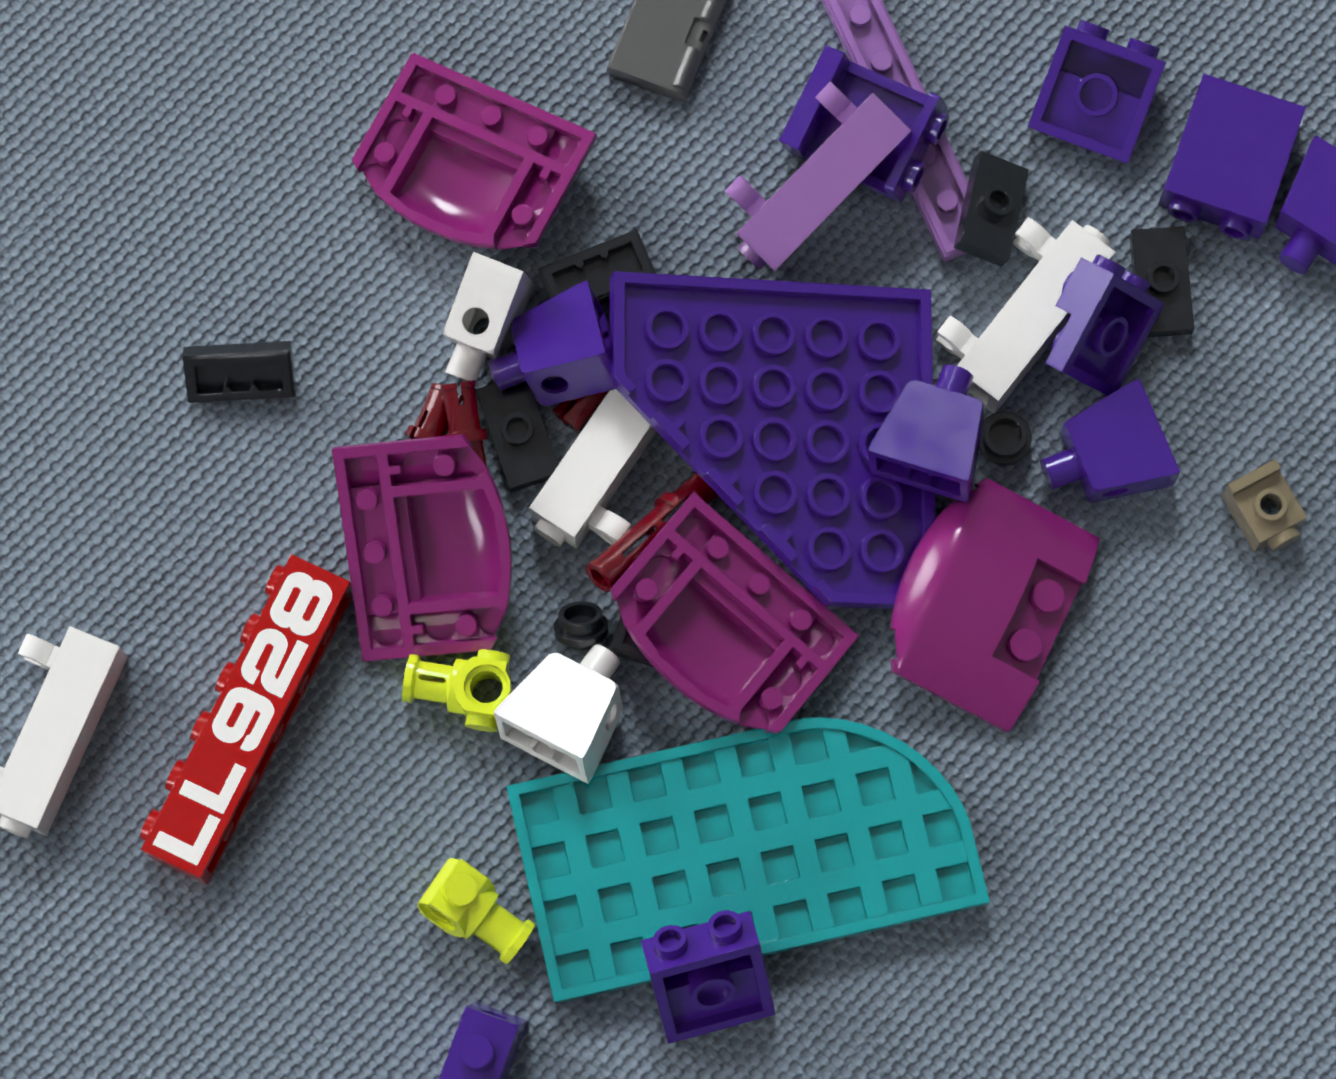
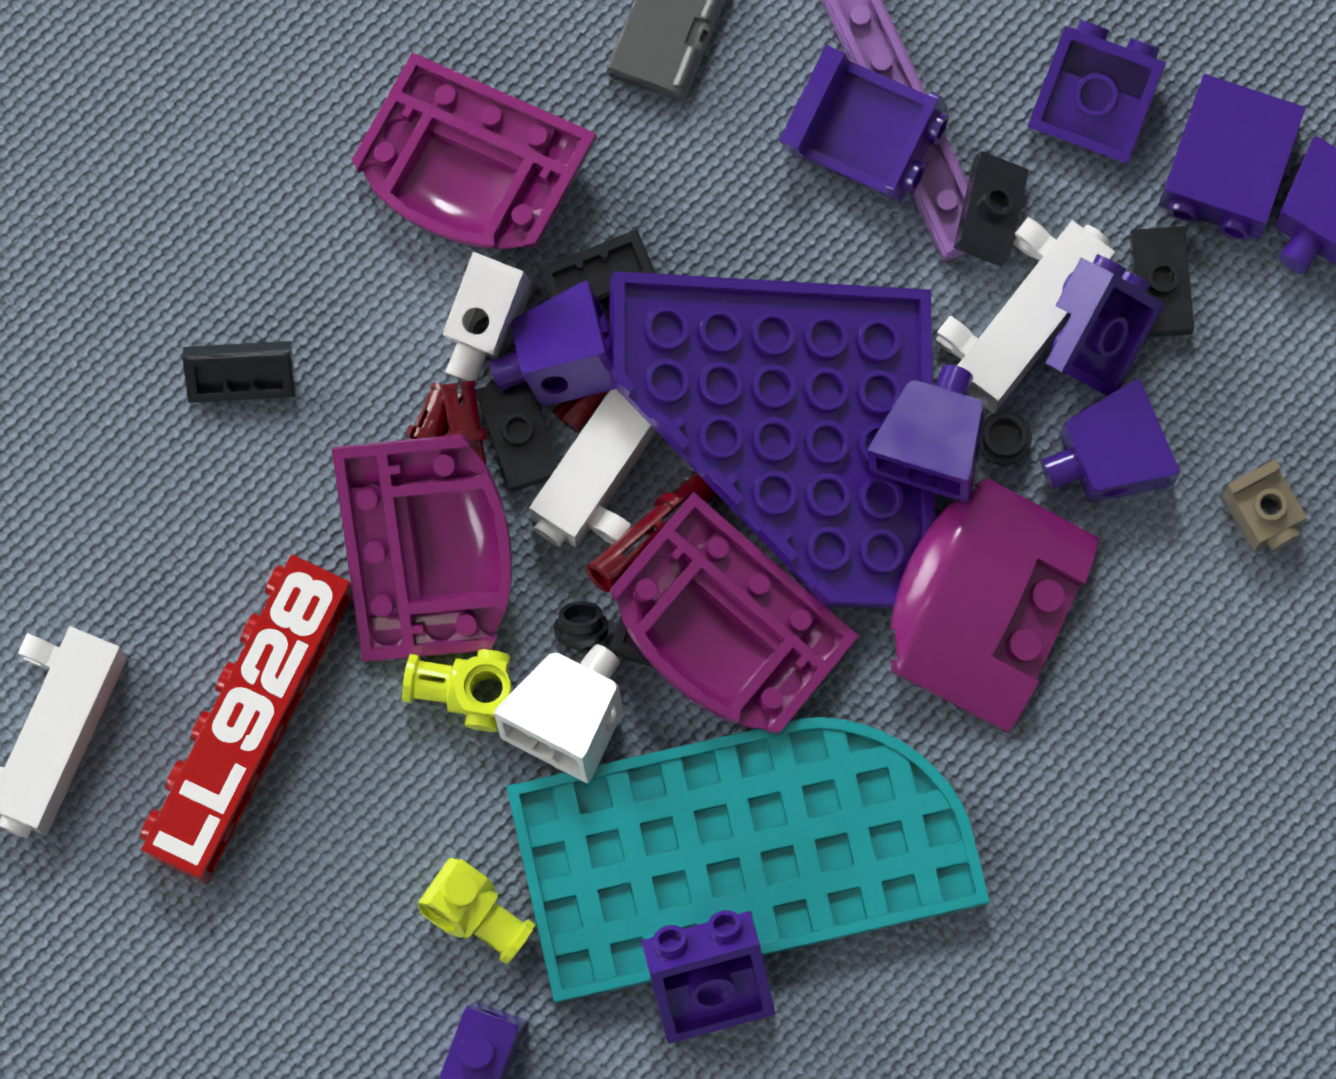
(821, 182): medium lavender brick -> none

